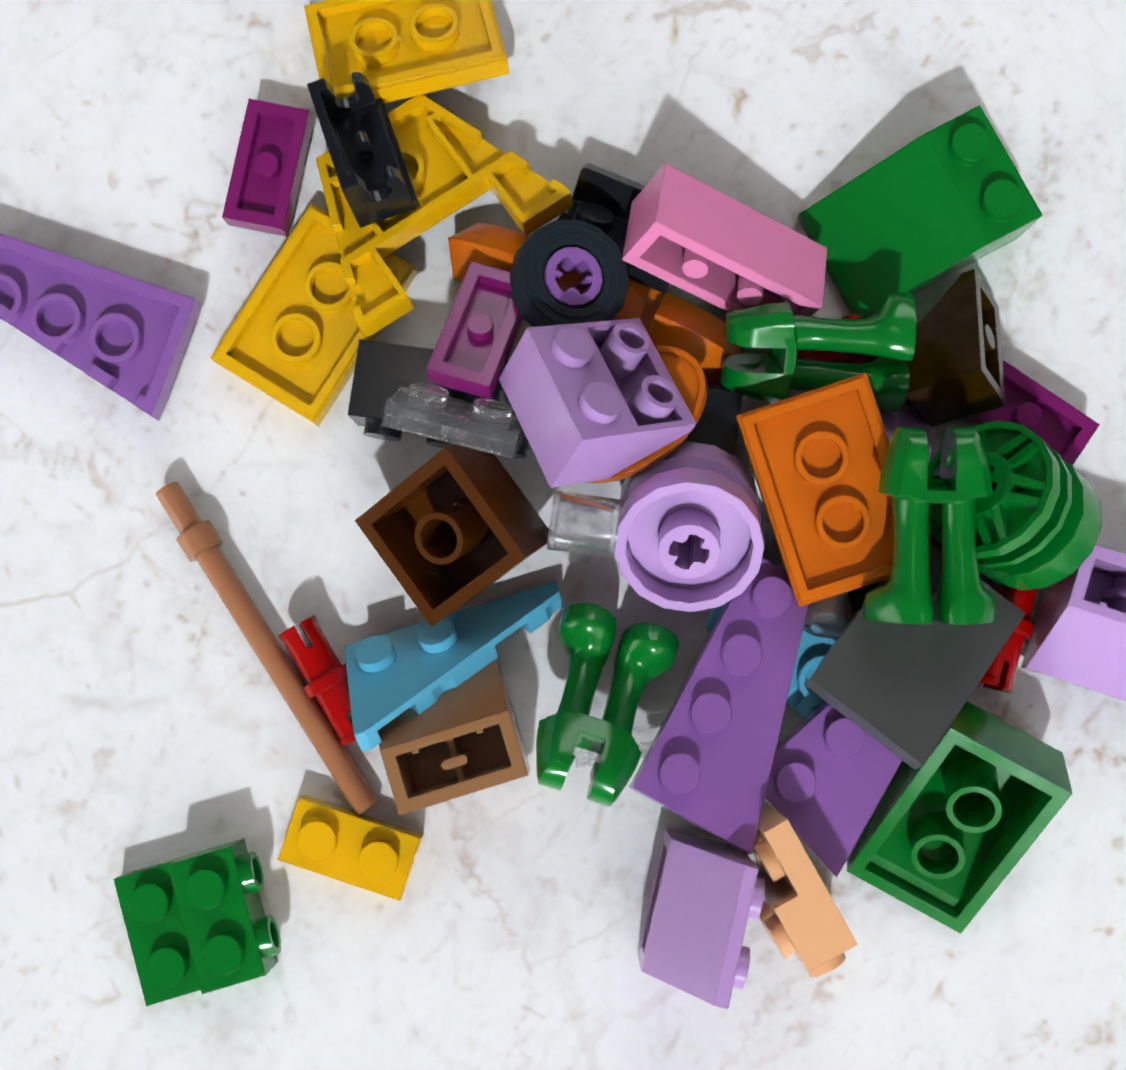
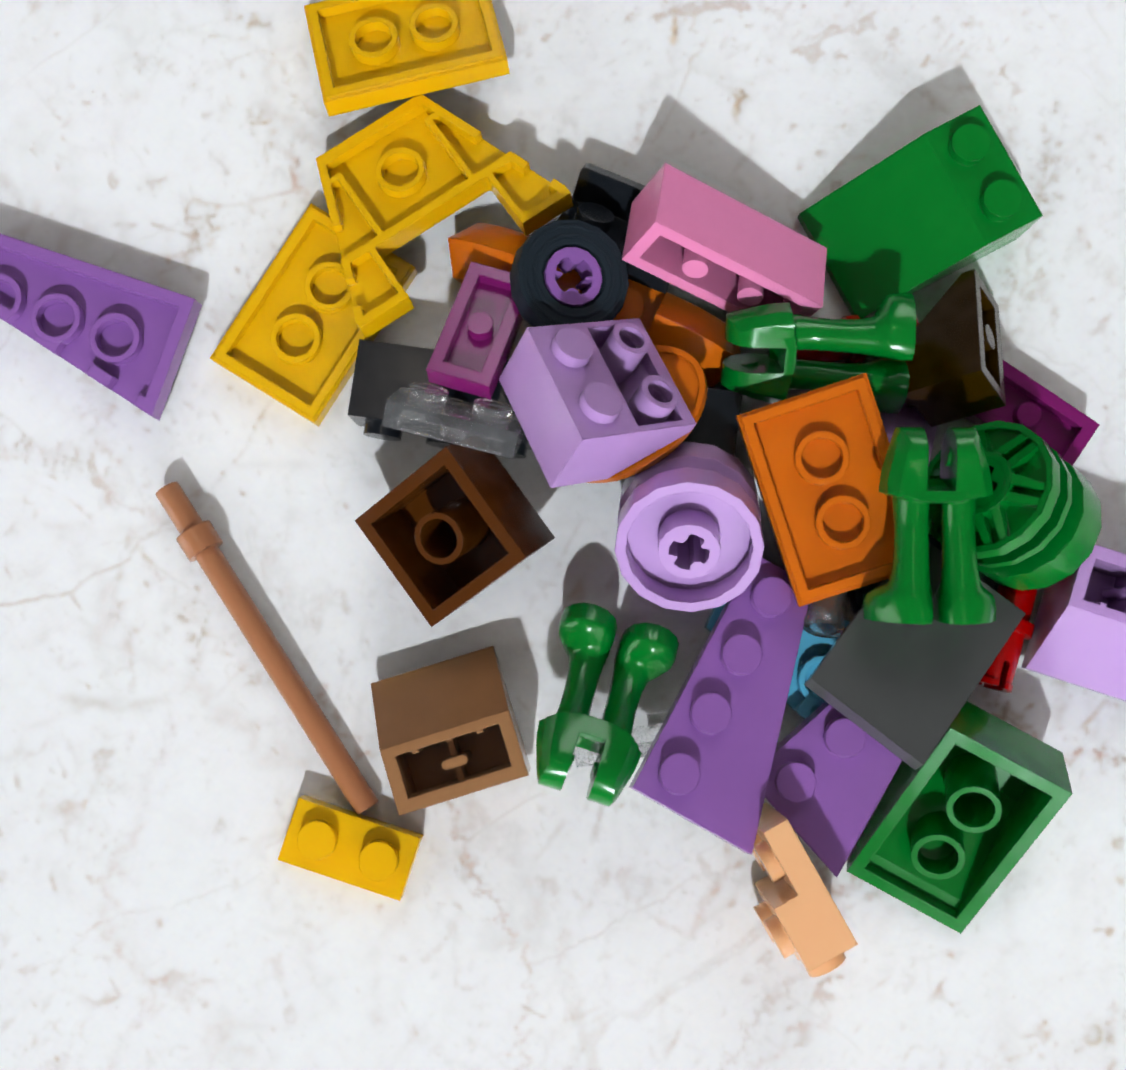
(198, 922): green plate -> none
(268, 167): magenta plate -> none
(323, 673): red pin -> none
(364, 151): black hinge -> none
(423, 661): medium azure wing -> none
(583, 526): clear piece -> none
(700, 917): lavender slope -> none

